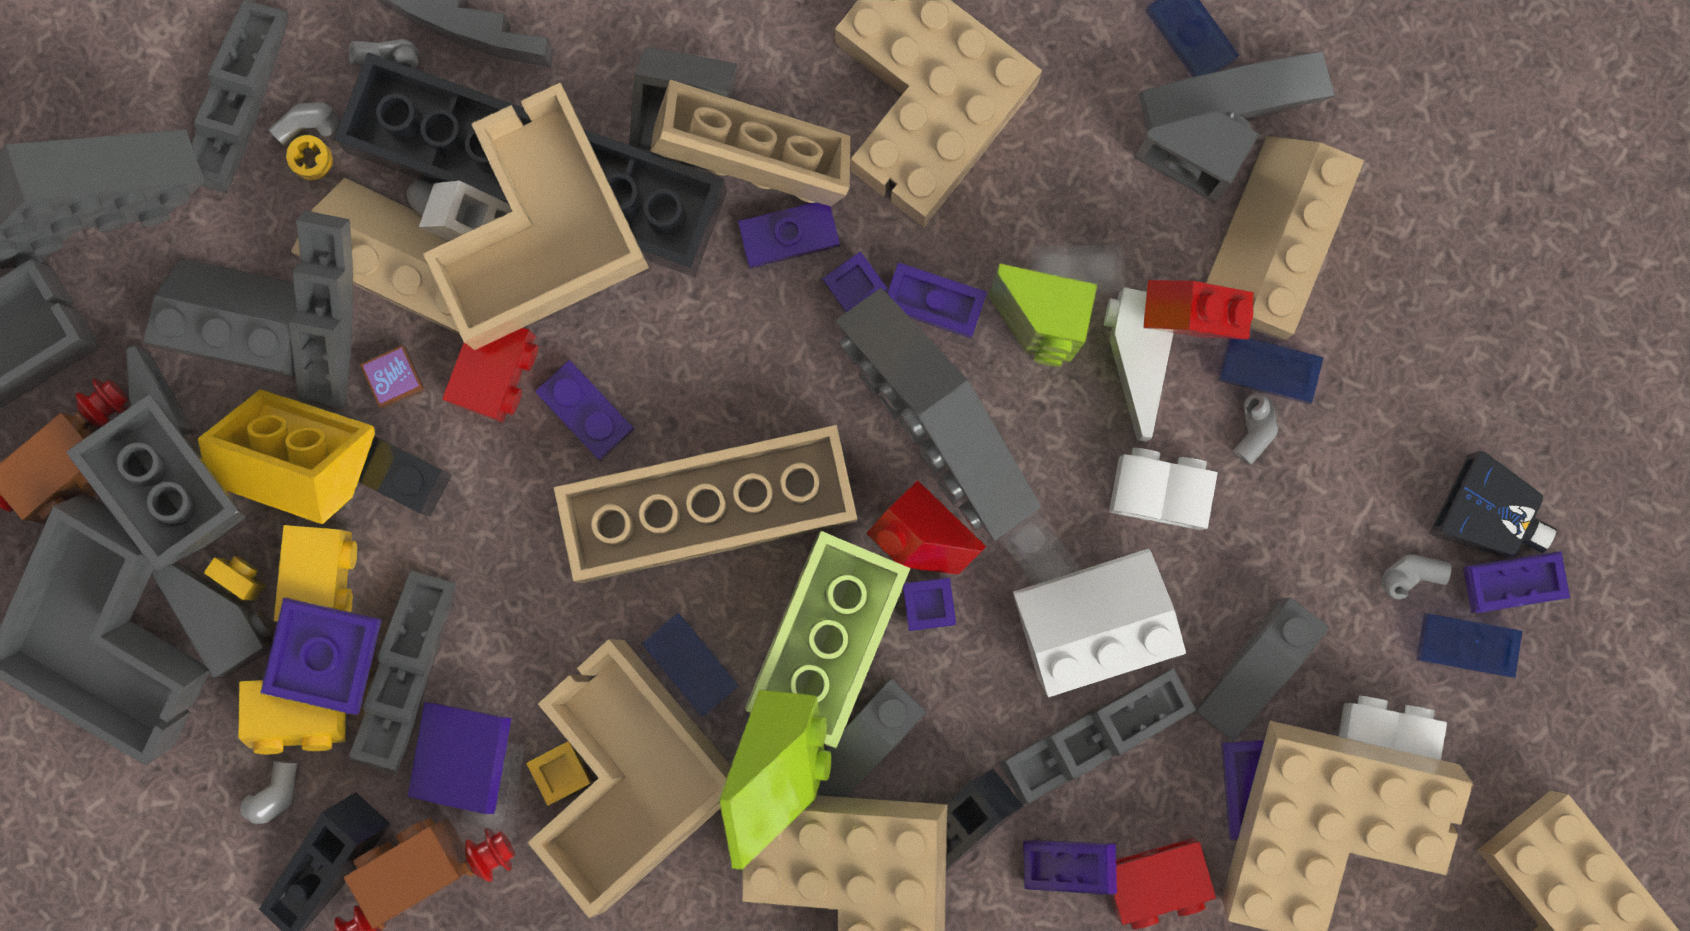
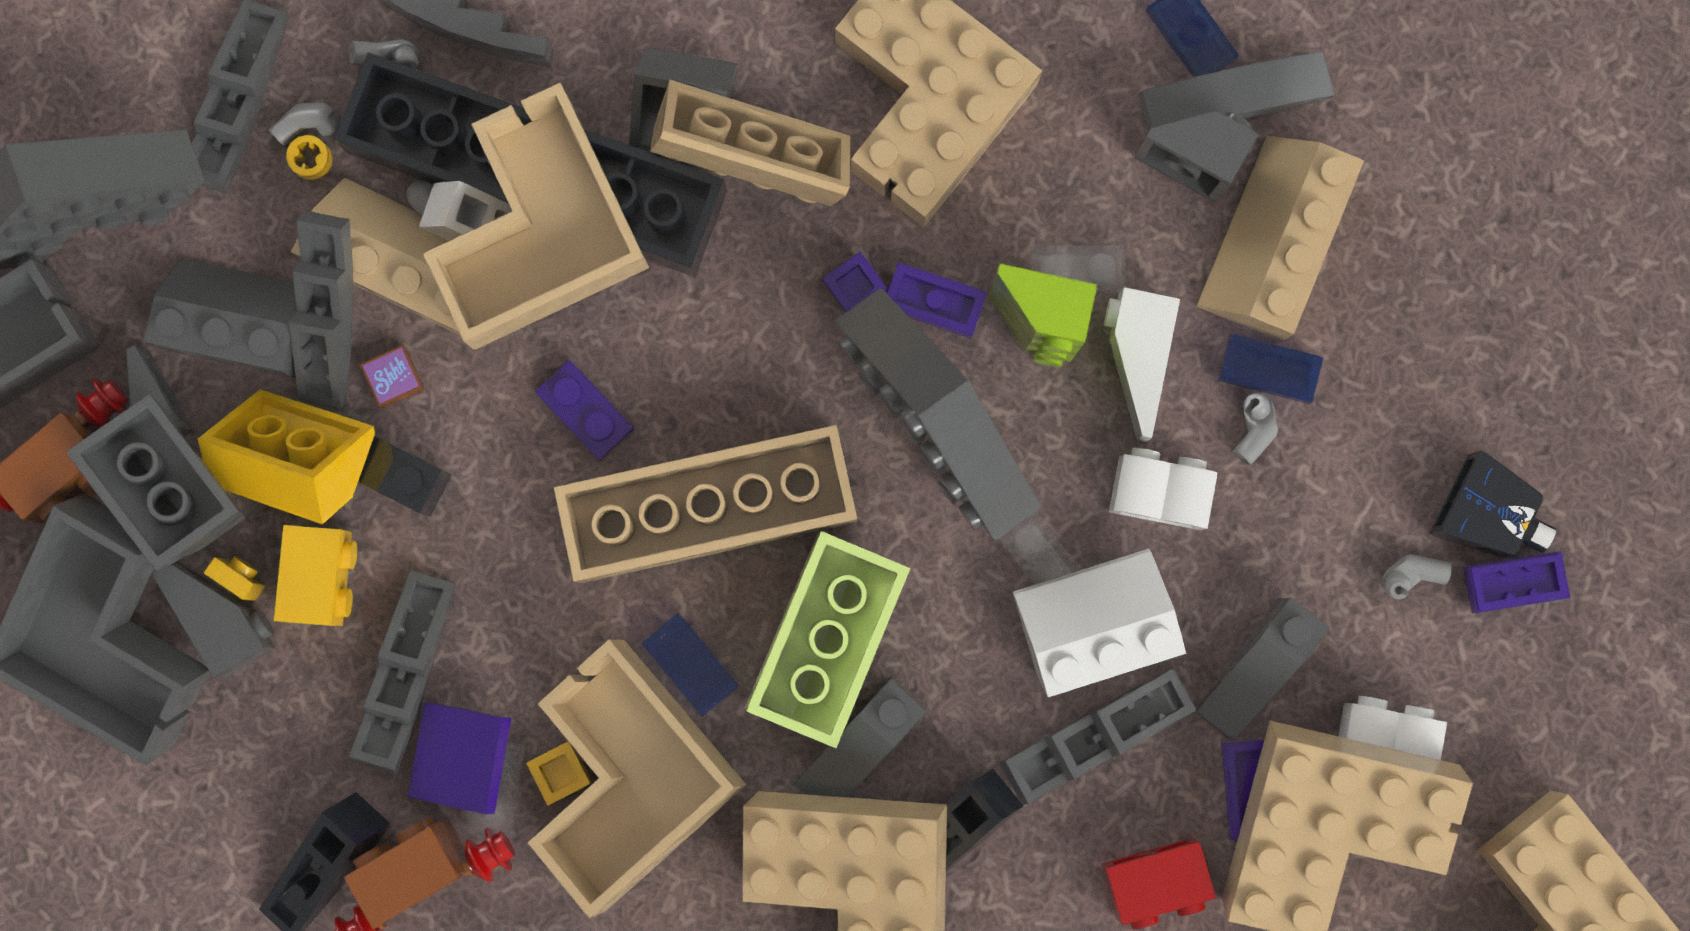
(273, 799): light grey arm -> none
(276, 722): yellow brick -> none
(321, 656): dark purple tile -> none
(489, 376): red brick -> none
(773, 771): lime slope -> none
(788, 234): dark purple plate -> none
(925, 534): red slope -> none
(929, 604): dark purple plate -> none
(1070, 866): dark purple plate -> none
(1198, 309): red brick -> none
(1469, 645): clear blue plate -> none

